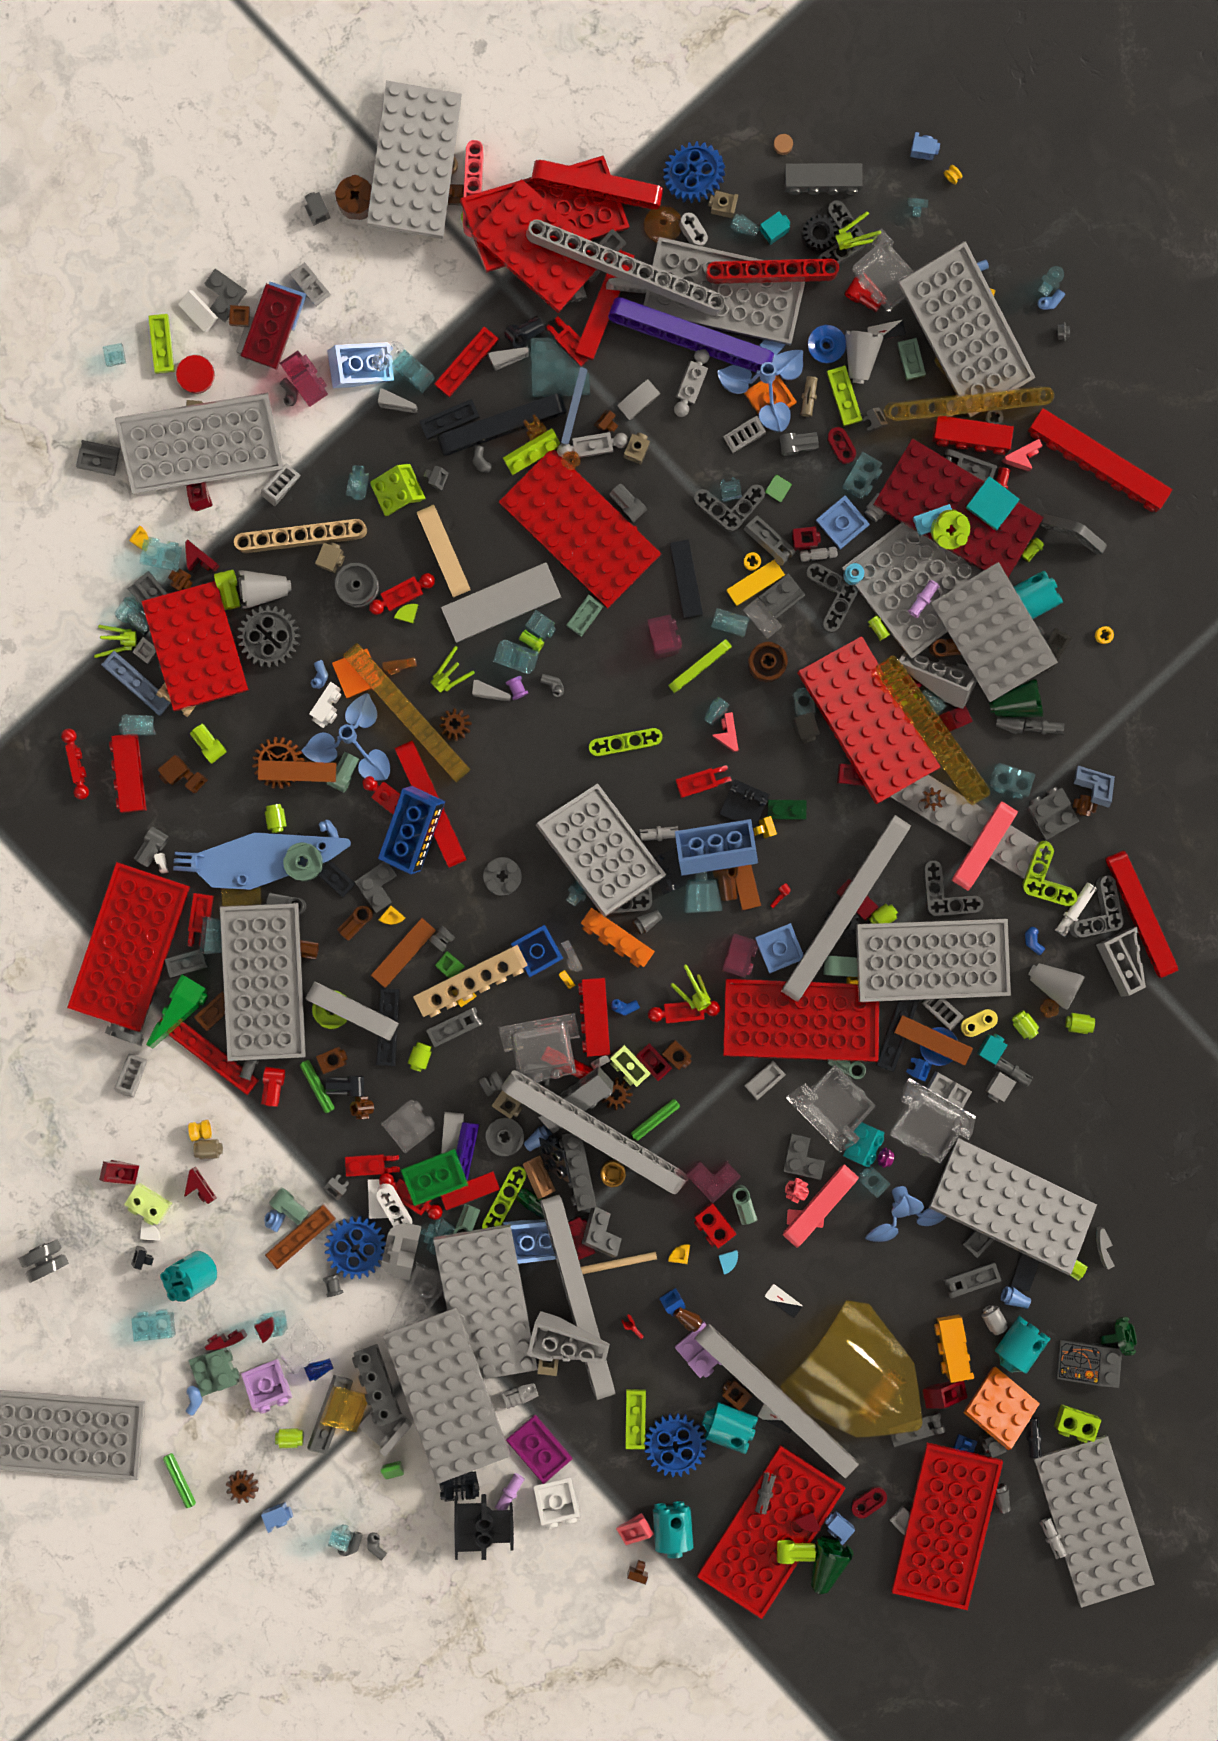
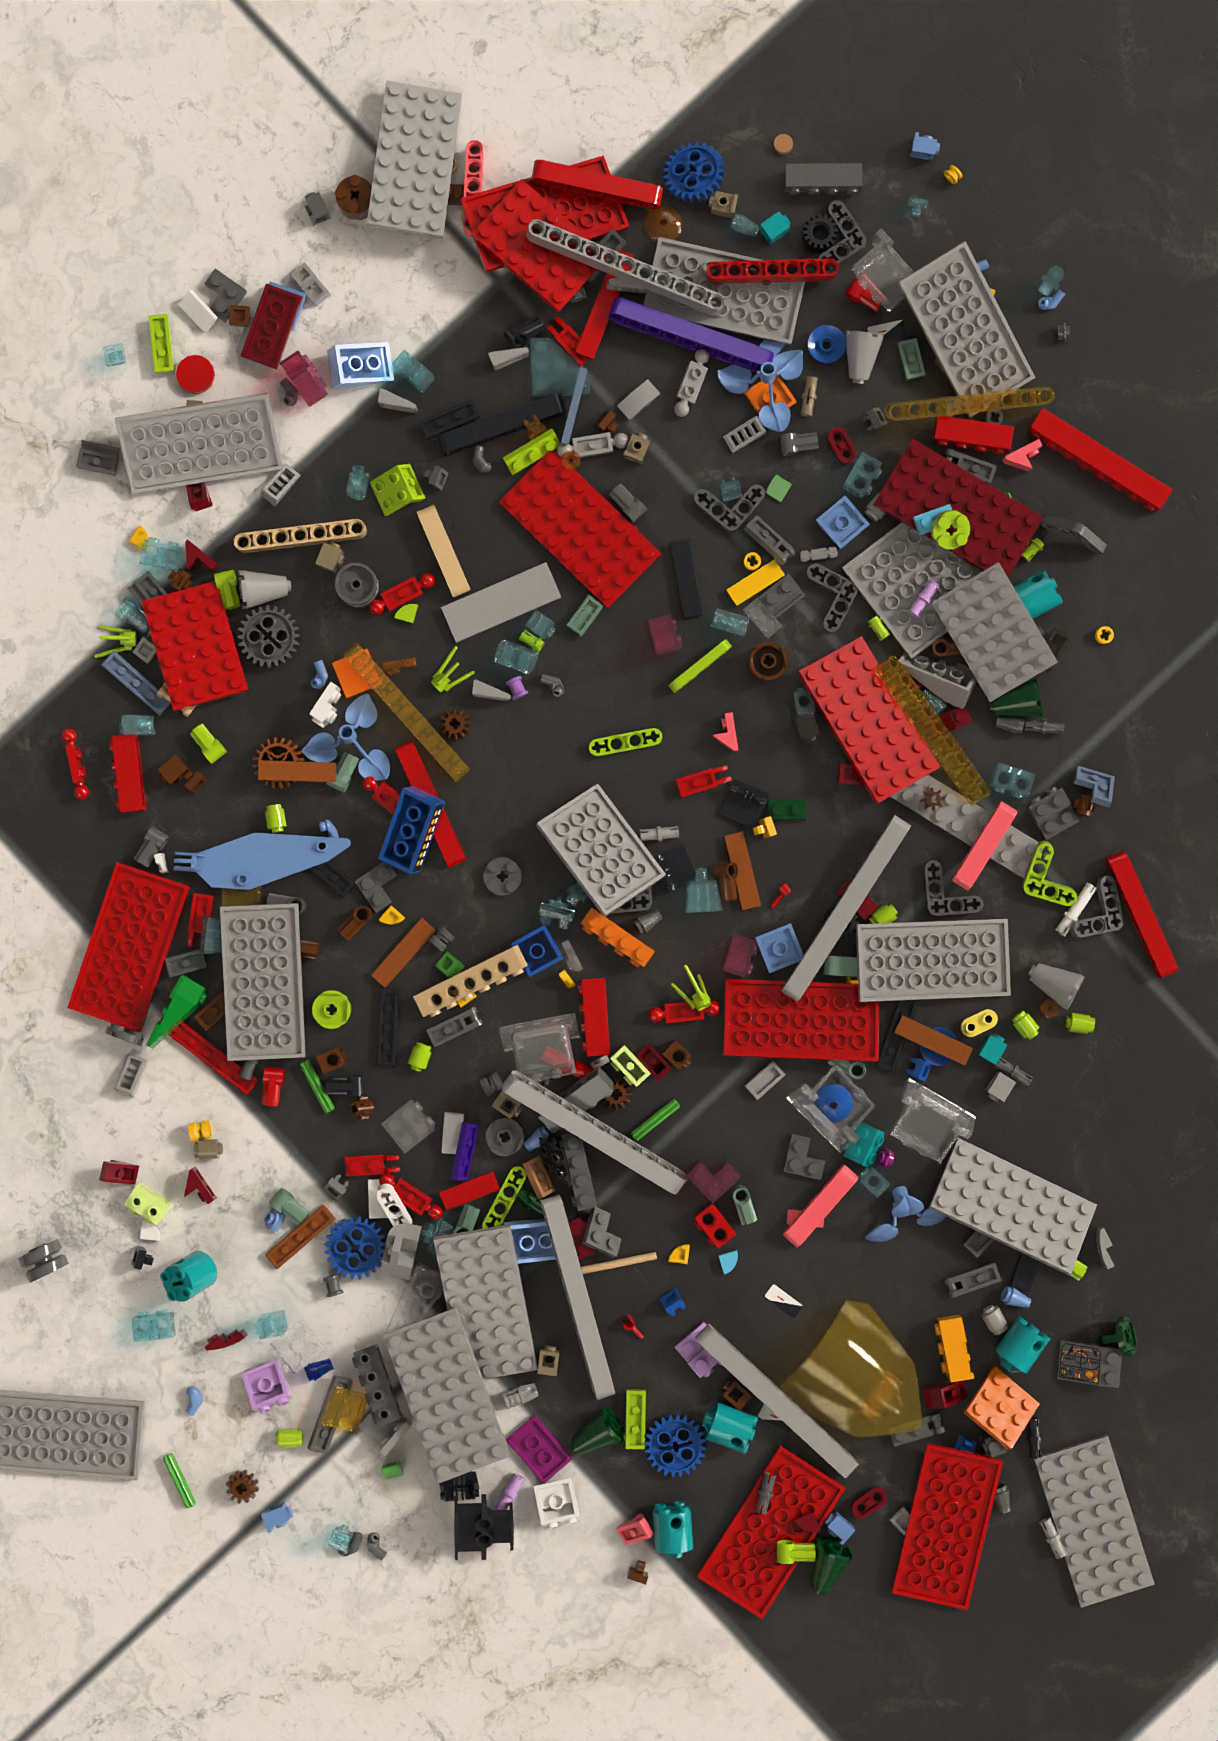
(214, 1371): sand green plate -> none
(265, 1329): dark red tile -> none
(313, 866): sand green plate -> none
(351, 1010): light grey beam -> none
(385, 353): clear beam -> none
(434, 1177): green tile -> none
(466, 362): red plate -> none
(556, 910): none -> clear light blue hips
(559, 1339): light grey wedge -> none
(598, 1433): none -> dark green cone
(613, 1173): pearl gold wheel -> none
(623, 1008): blue arm -> none
(688, 1319): reddish brown cone -> none
(693, 230): light grey beam -> none
(716, 710): clear light blue cone -> none
(716, 847): medium blue brick -> none
(796, 1190): coral gear -> none
(810, 532): dark red brick -> none
(838, 1094): none -> blue dish
(844, 396): lime plate -> none
(845, 239): lime plant -> none
(849, 578): medium azure brick -> none
(949, 1089): light grey slope -> none
(954, 1022): light grey slope -> none
(992, 503): teal tile -> none
(1003, 475): red pin -> none
(1031, 941): blue arm -> none
(1079, 1419): lime brick -> none
(1123, 961): light grey wedge -> none

